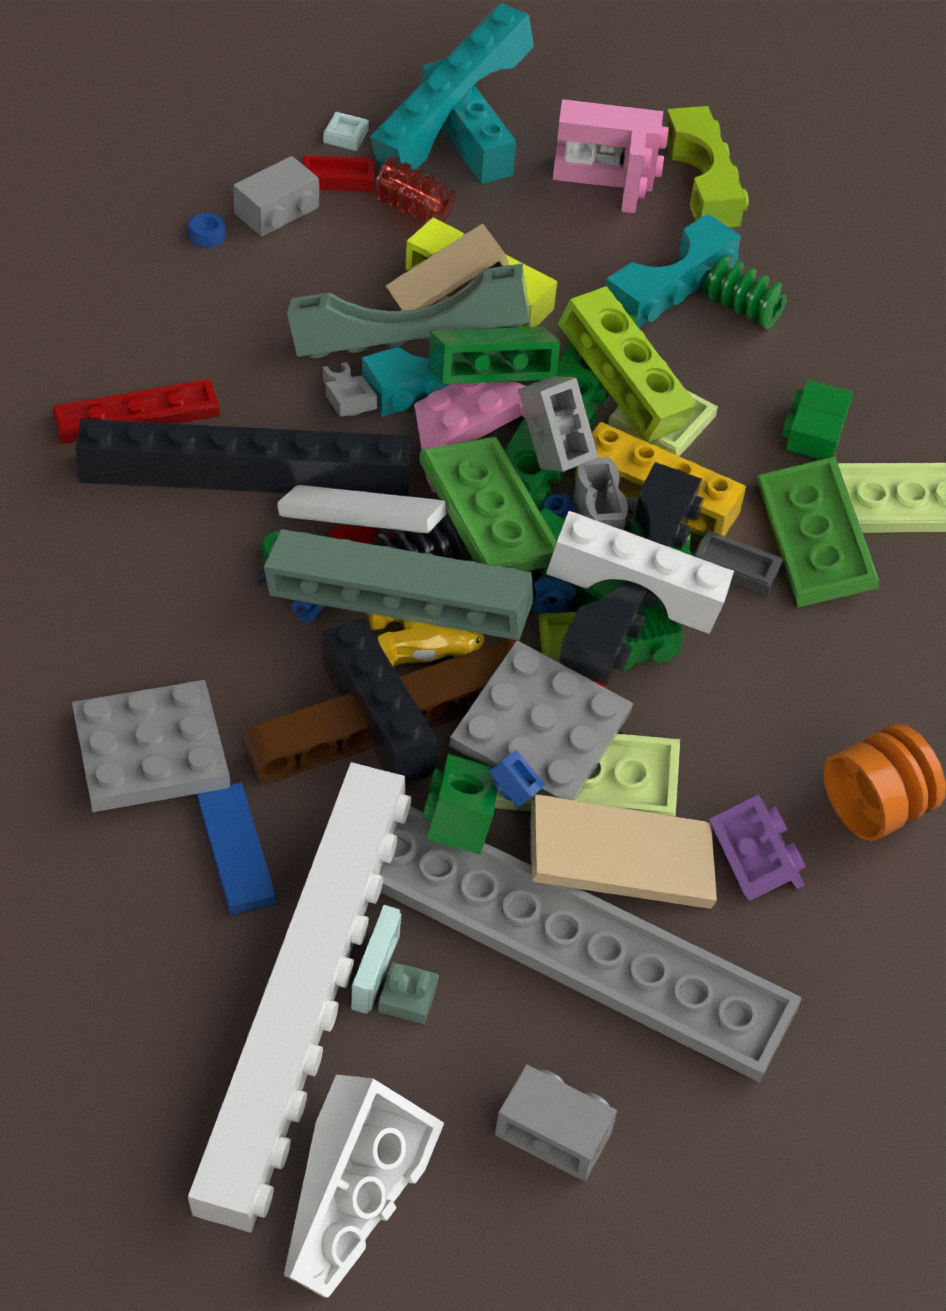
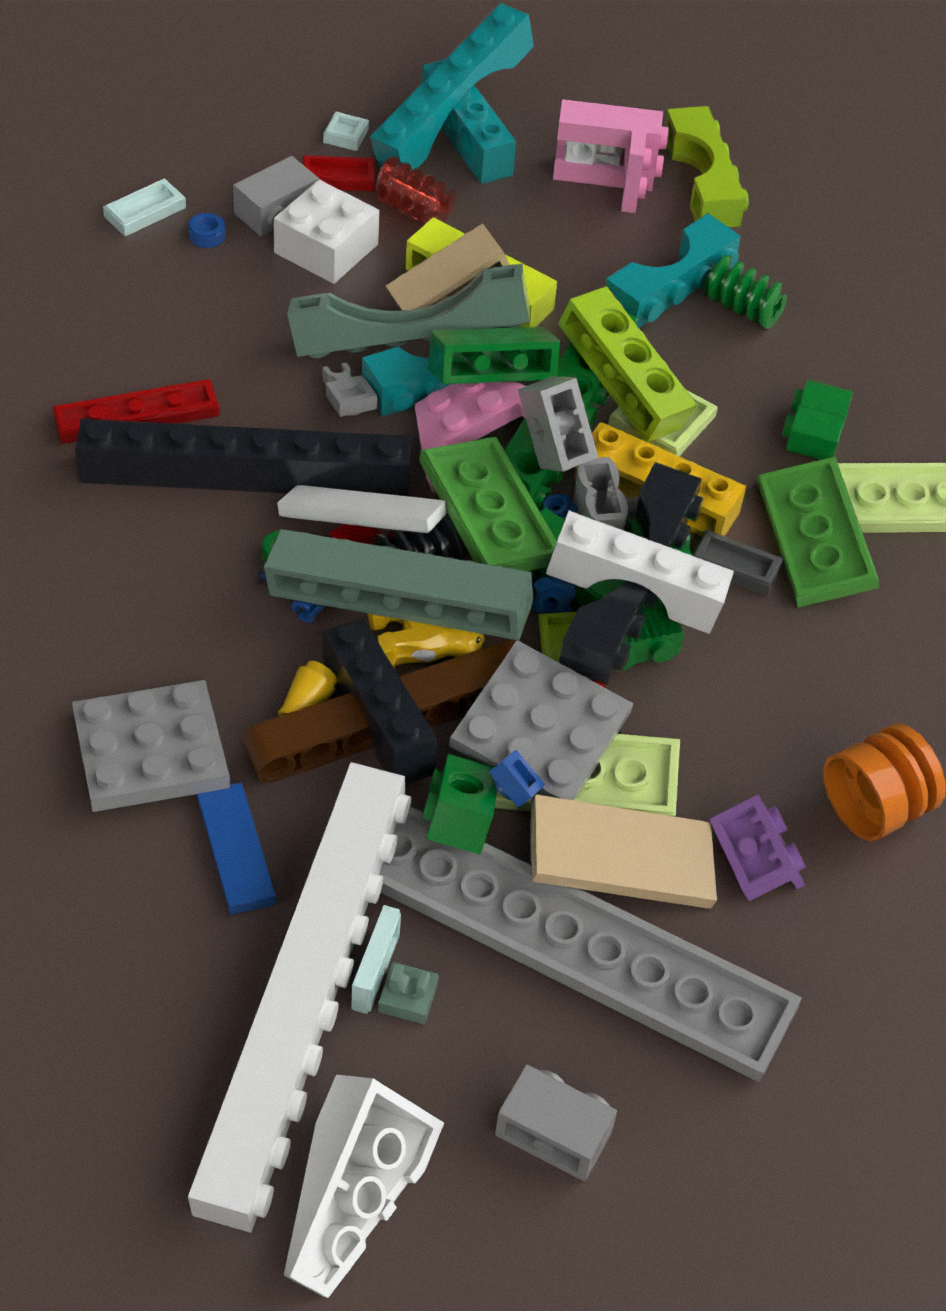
(144, 207): none -> light aqua tile
(310, 686): none -> yellow cone
(326, 231): none -> white brick

